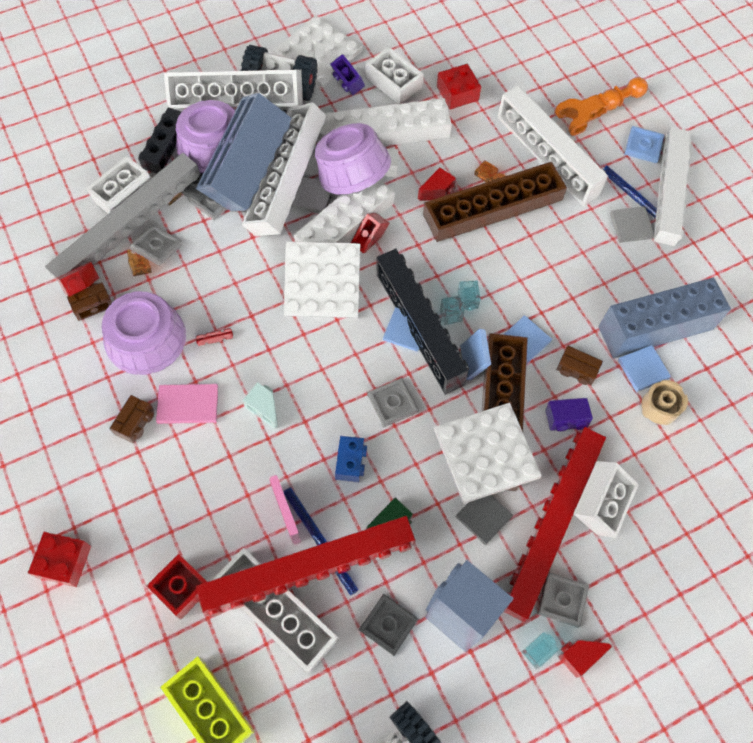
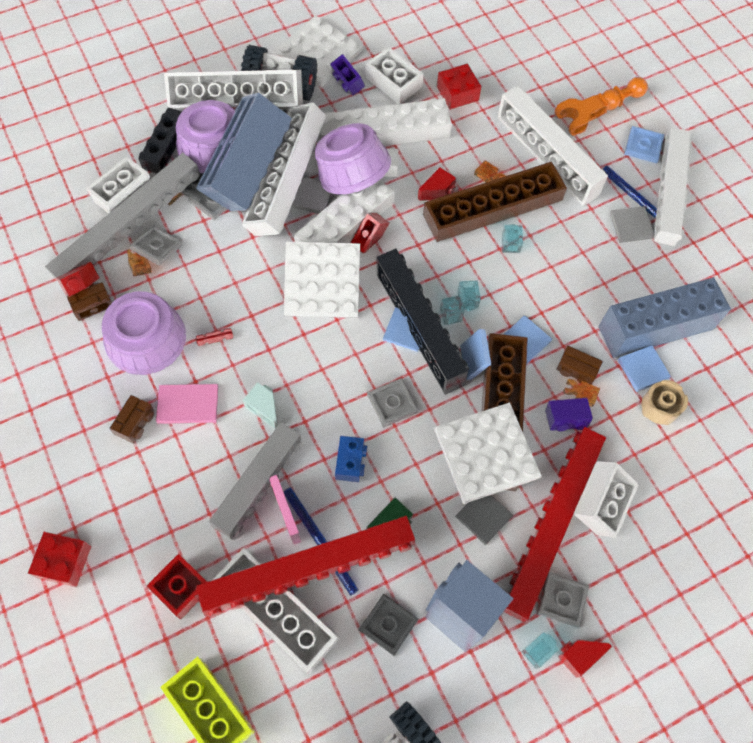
(255, 481): none -> light grey brick
(512, 238): none -> clear light blue brick
(583, 390): none -> clear orange plate

